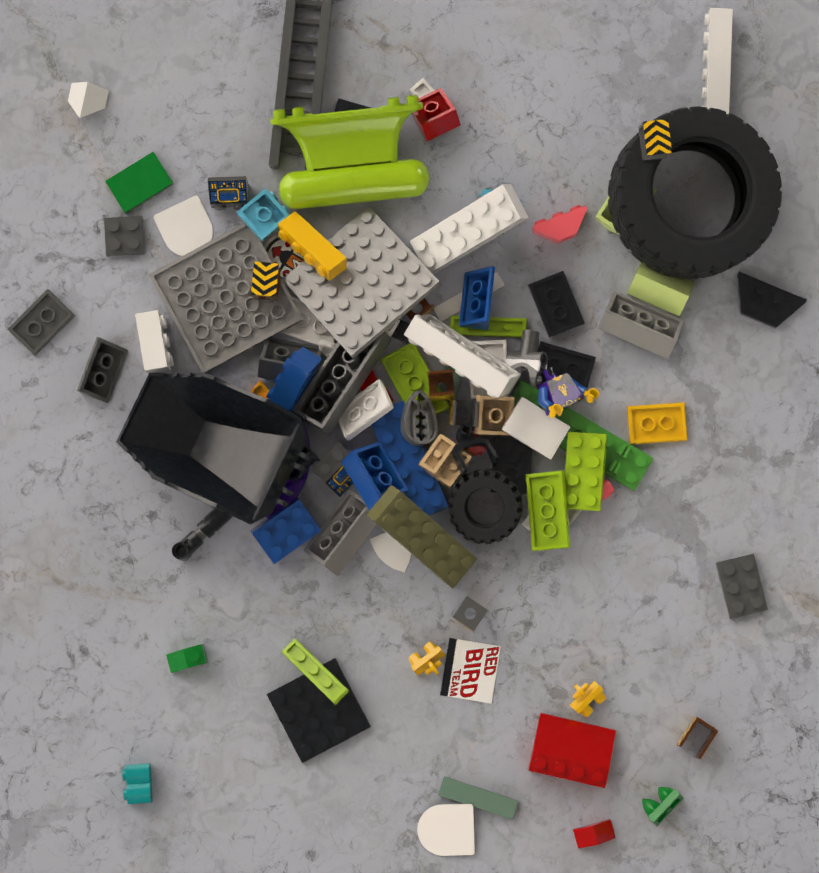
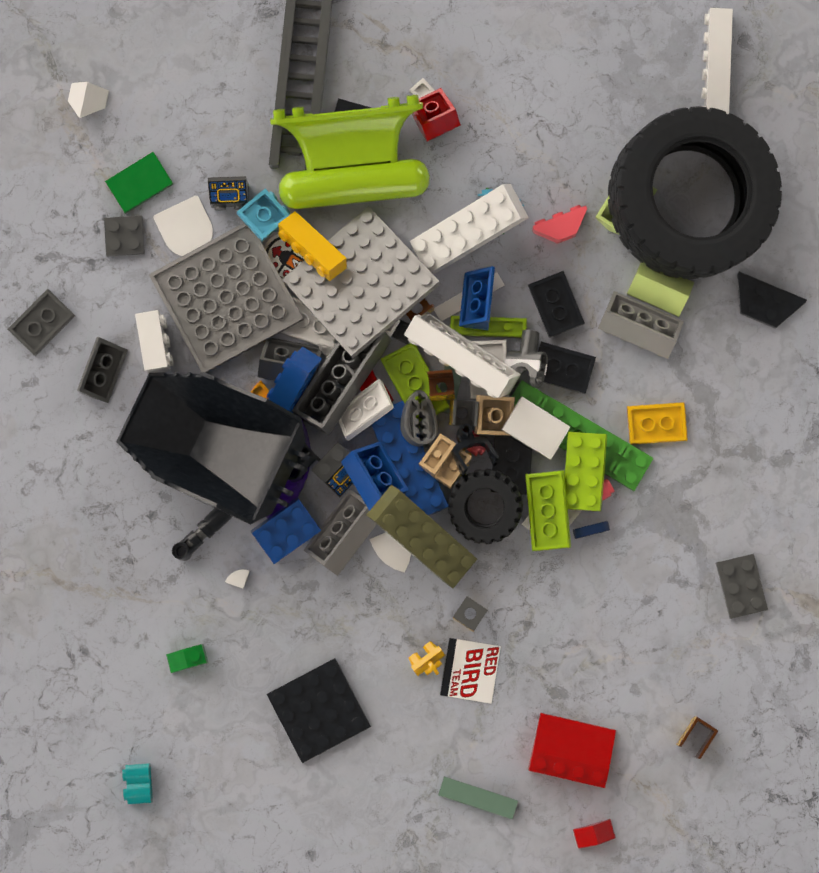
(238, 578): none -> white tile
(265, 281): piece -> none
(315, 671): lime tile -> none
(448, 829): white sticker -> none
(562, 392): torso -> none
(585, 695): yellow hips -> none
(591, 529): none -> dark blue beam
(655, 139): piece -> none
(658, 812): green tile -> none

